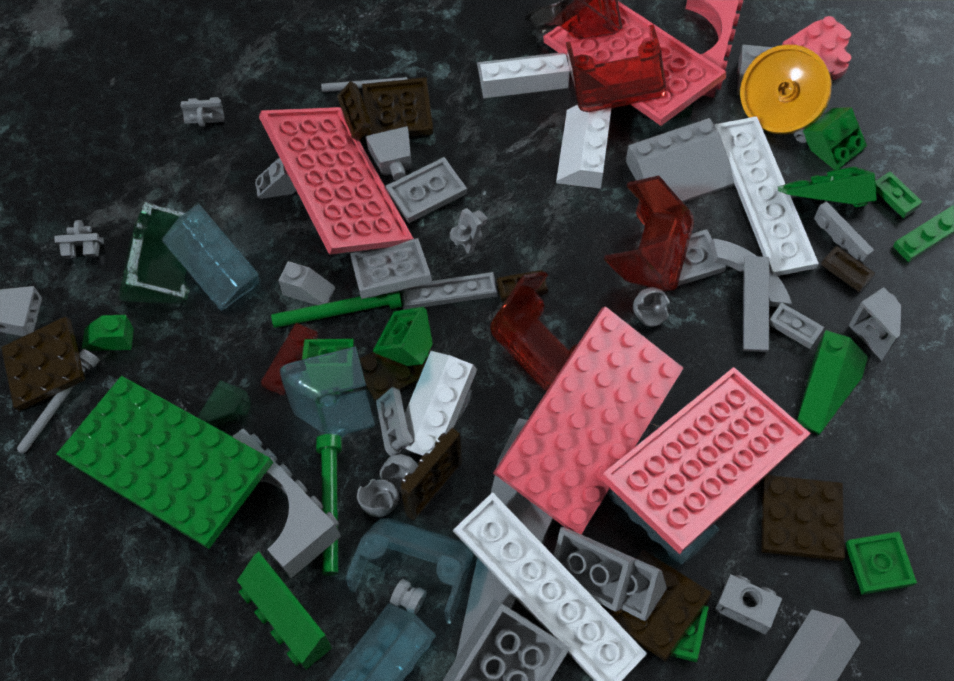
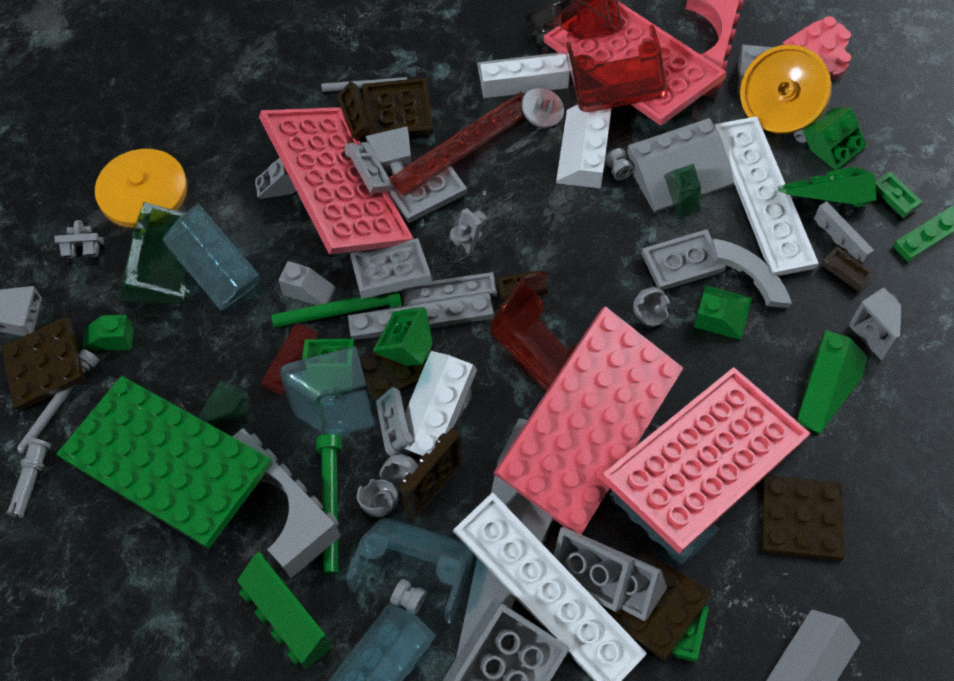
(30, 467): none -> light grey pin
(136, 179): none -> light orange dish
(202, 111): light grey hips -> none
(368, 167): none -> light grey plate
(439, 315): none -> light grey plate
(458, 146): none -> clear red tile
(542, 107): none -> light grey piece
(620, 165): none -> light grey wheel
(664, 238): clear red windscreen -> none
(684, 190): none -> clear green slope
(723, 312): none -> green slope
(732, 605): light grey brick -> none
(756, 304): light grey tile -> none
(795, 325): light grey plate -> none
(880, 563): green plate -> none

